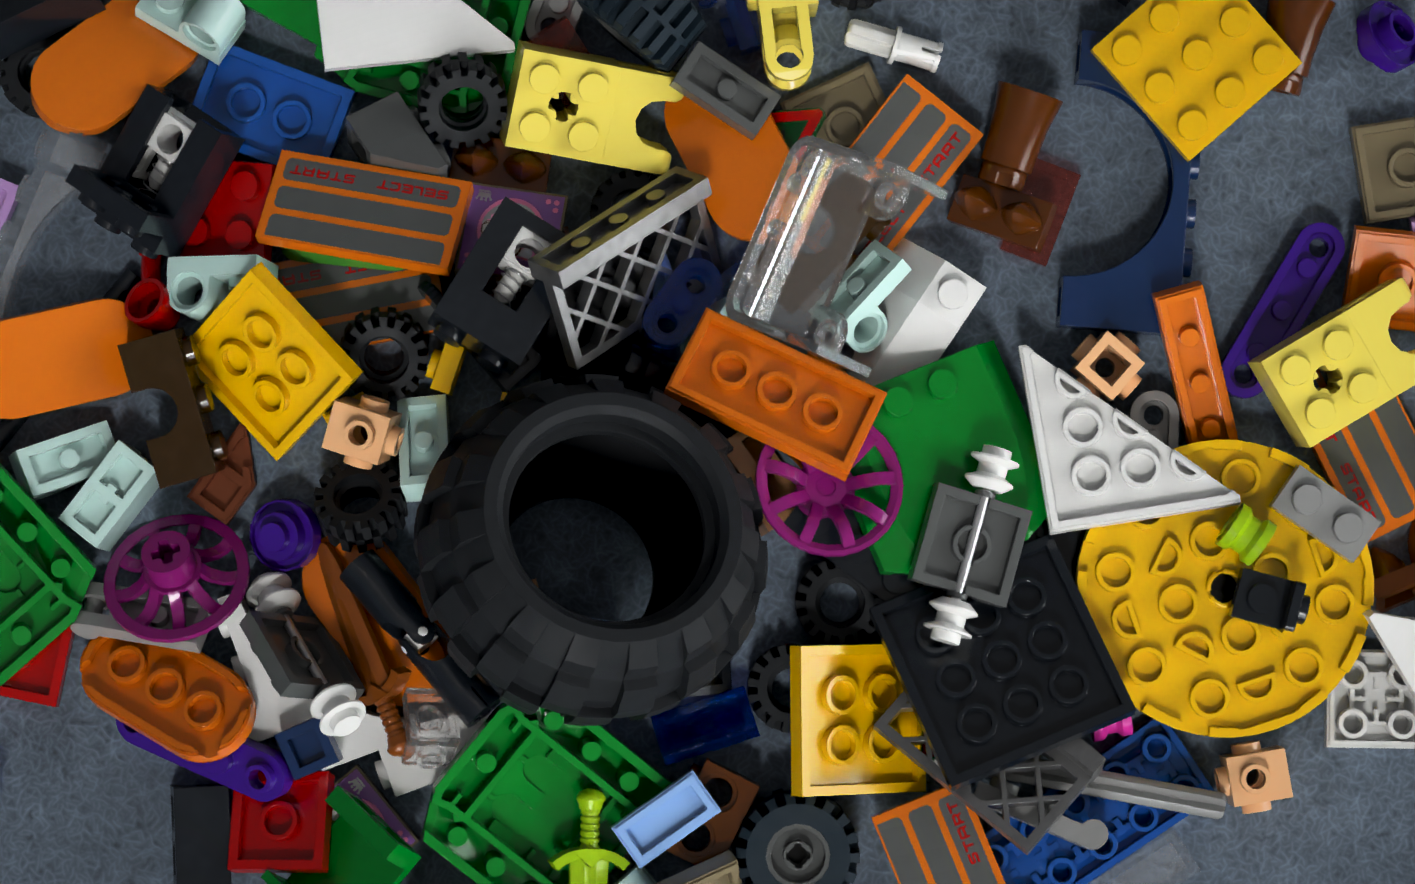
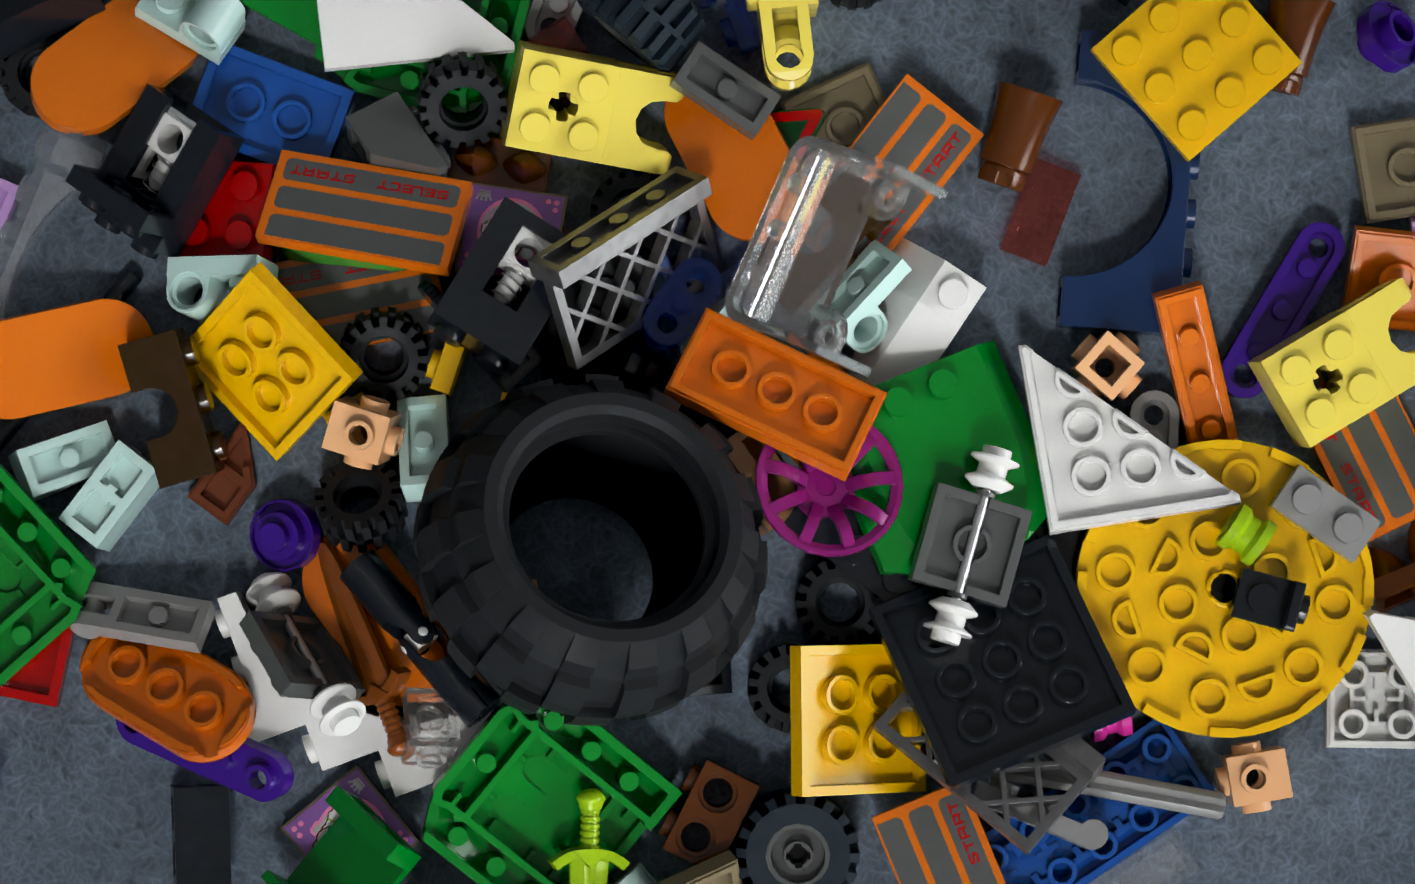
(150, 299): red bar -> none
(172, 567): magenta wheel -> none
(285, 832): red plate -> none
(307, 748): dark blue plate -> none
(666, 818): light blue tile -> none
(705, 725): clear blue plate -> none
(893, 45): white axle -> none
(1002, 213): reddish brown tile -> none

